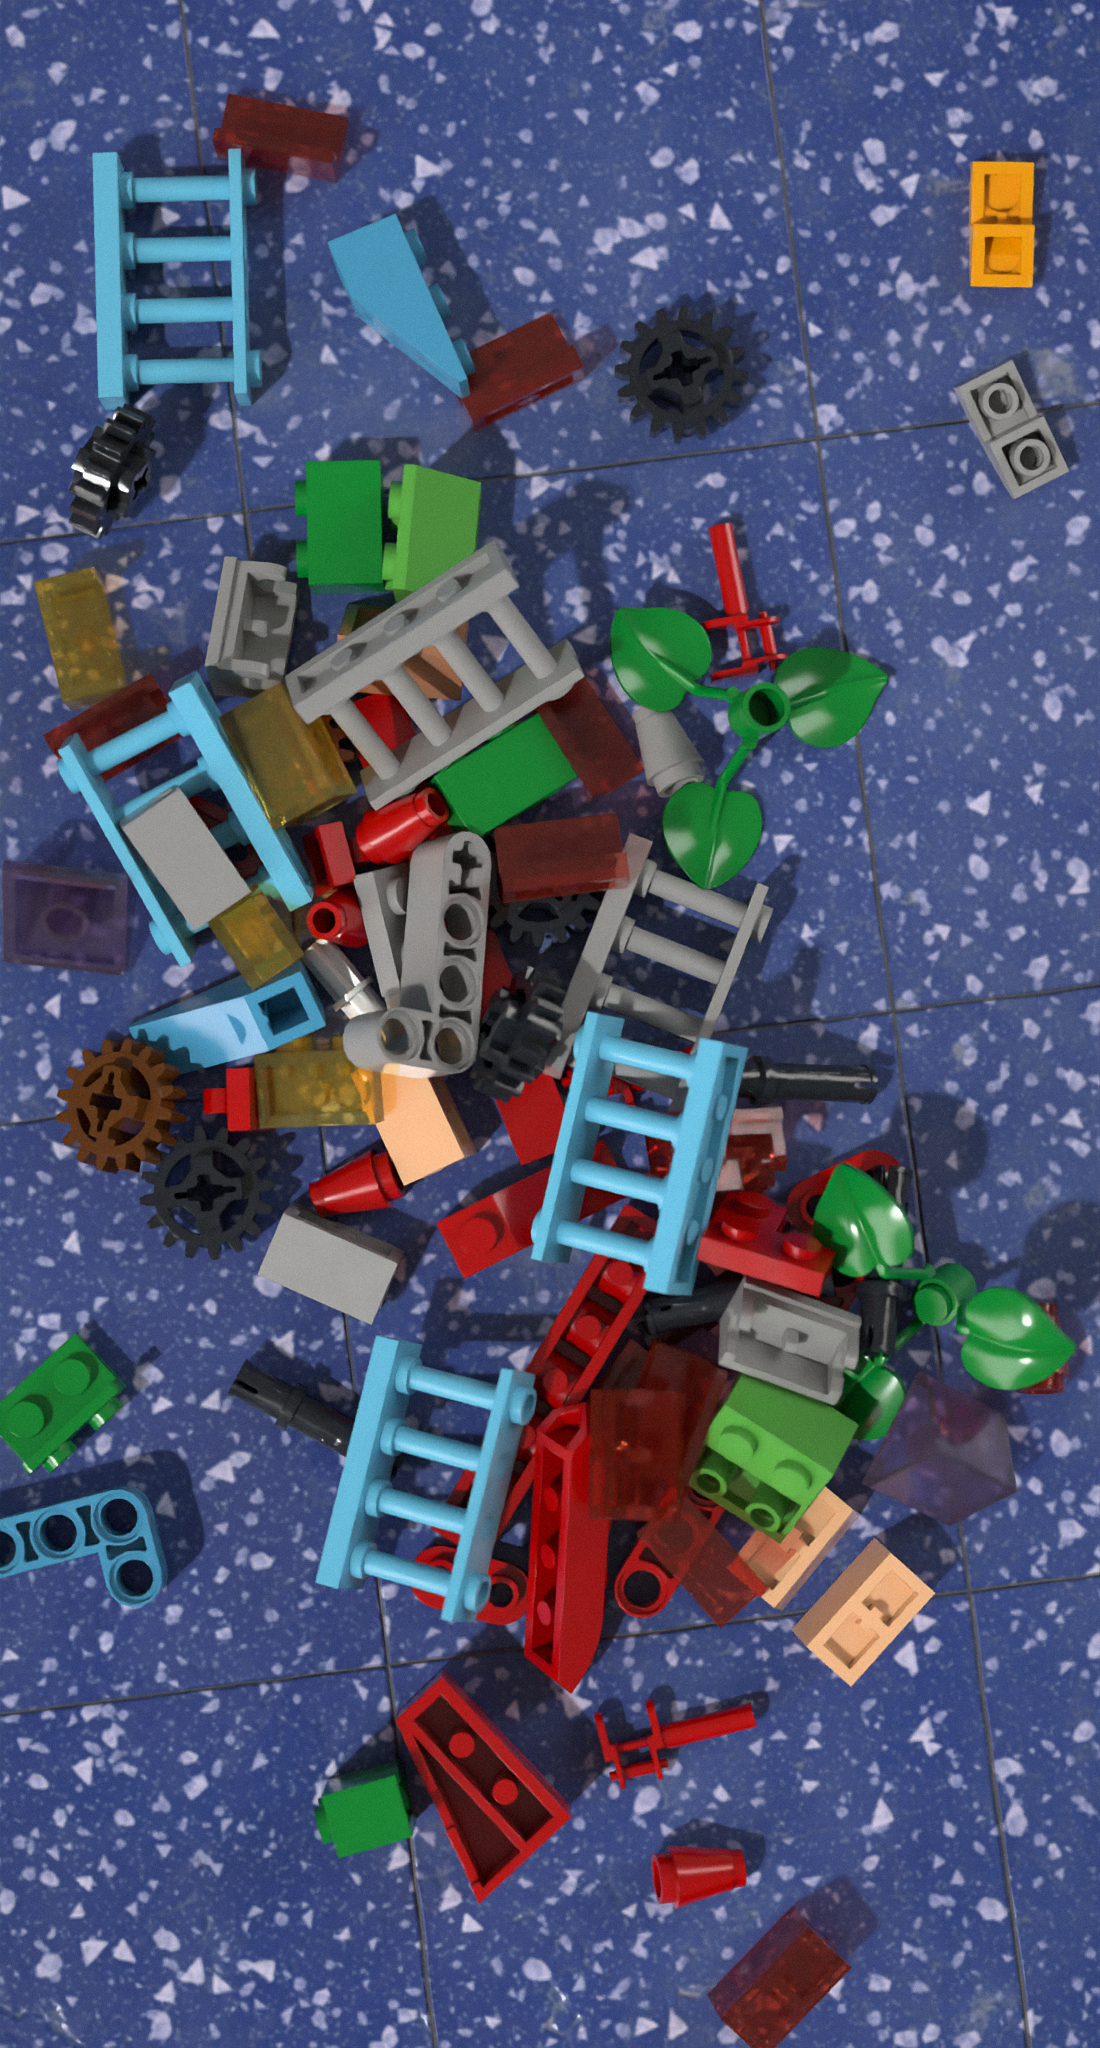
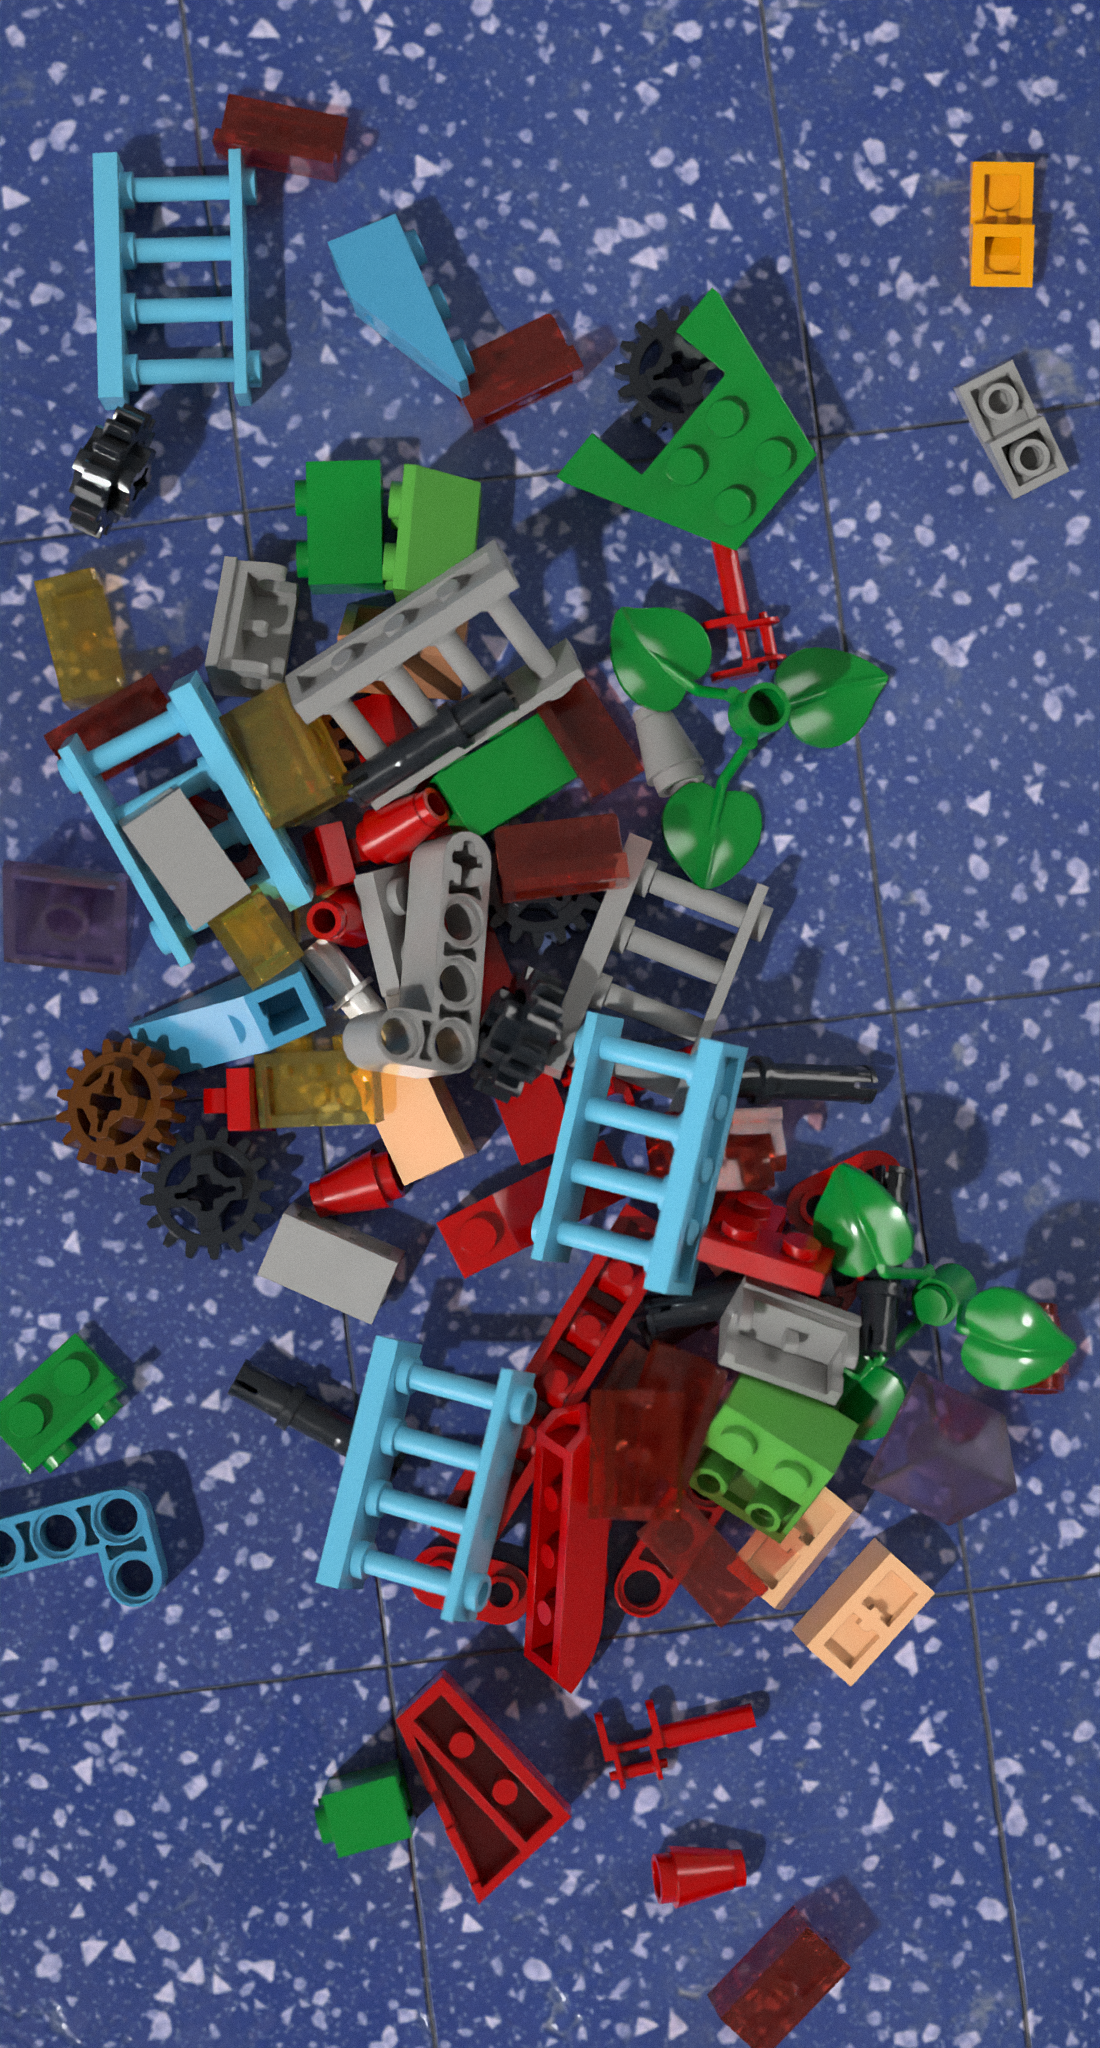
(450, 729): none -> black pin
(726, 458): none -> green wing

